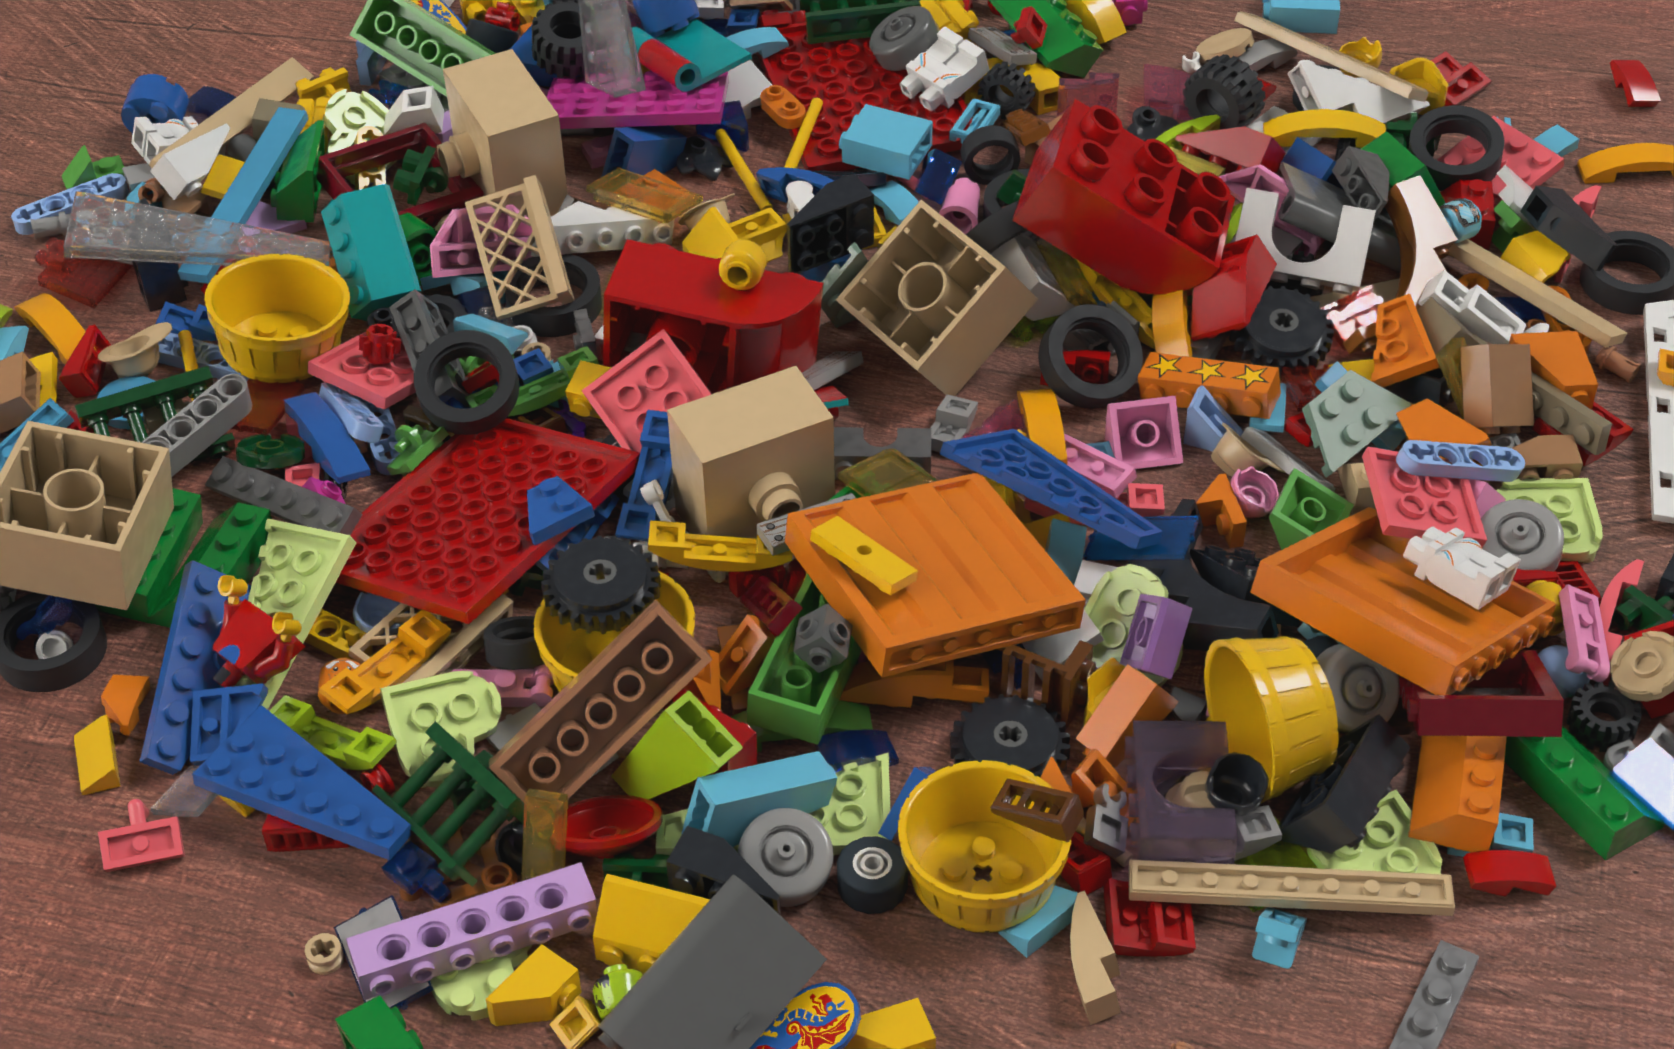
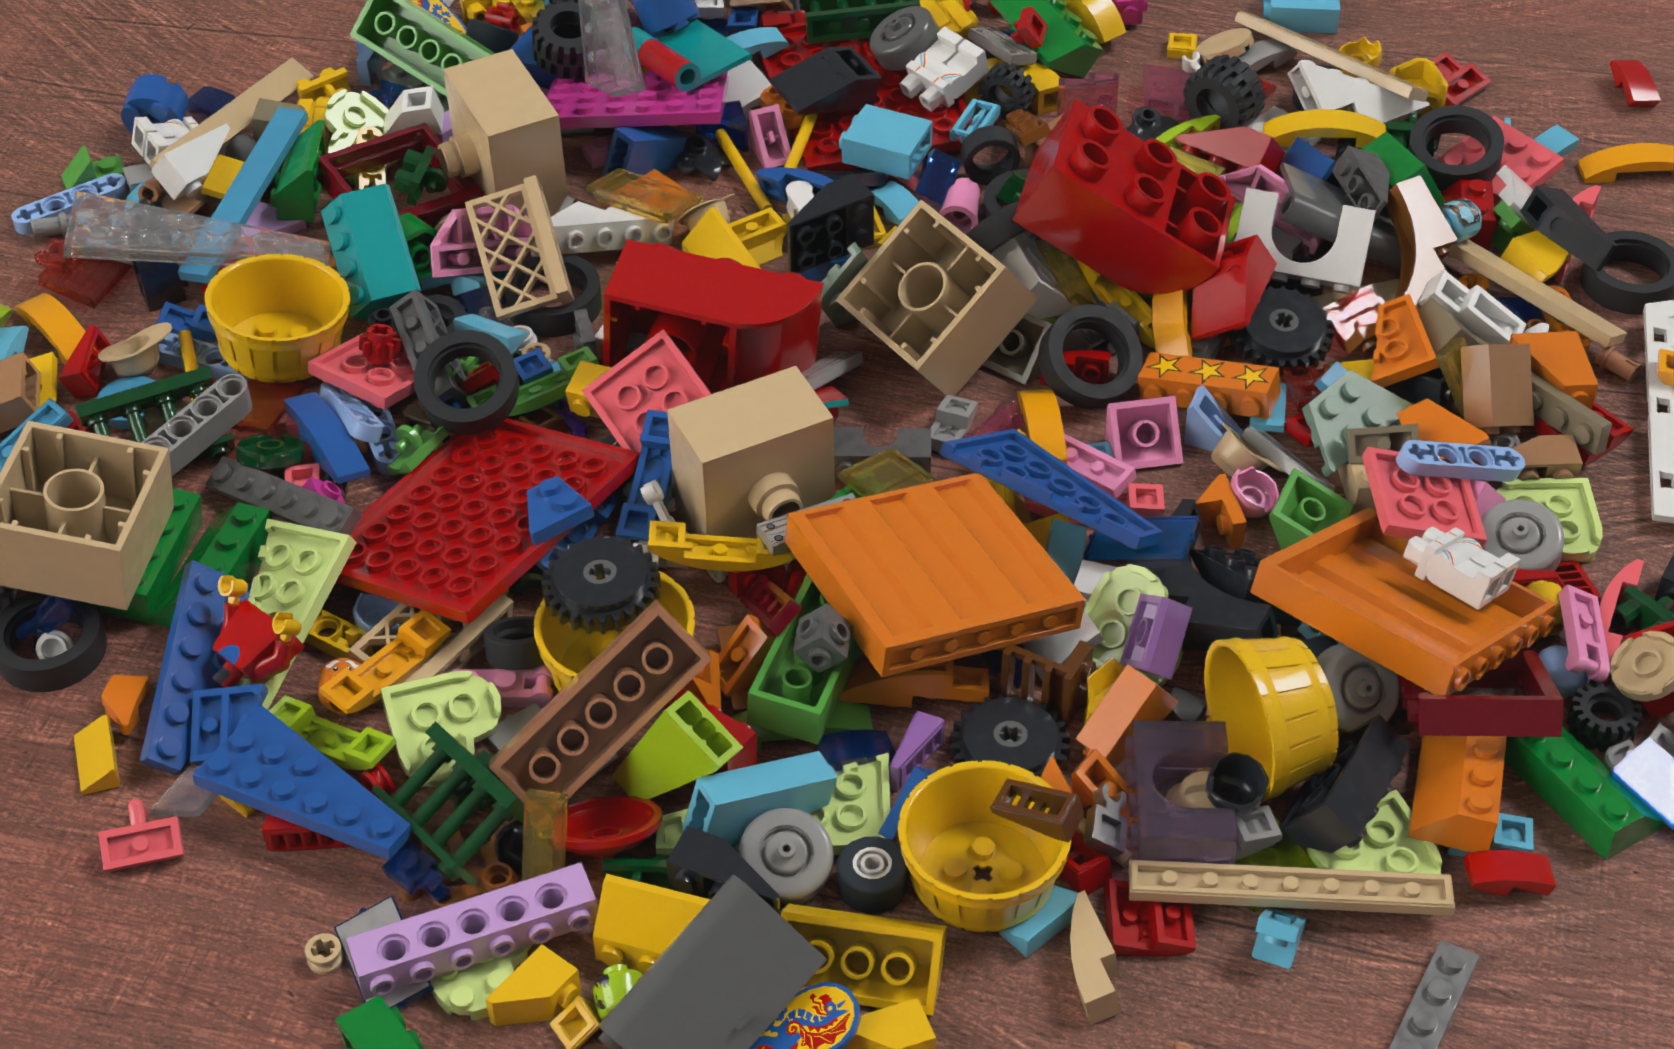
(742, 265): yellow head -> none
(769, 136): none -> bright pink slope
(828, 82): none -> black slope
(864, 555): yellow tile -> none
(874, 956): none -> yellow slope
(917, 746): none -> medium lavender slope
(1019, 350): none -> dark tan slope
(1181, 44): none -> yellow tile
(1378, 437): none -> dark tan slope

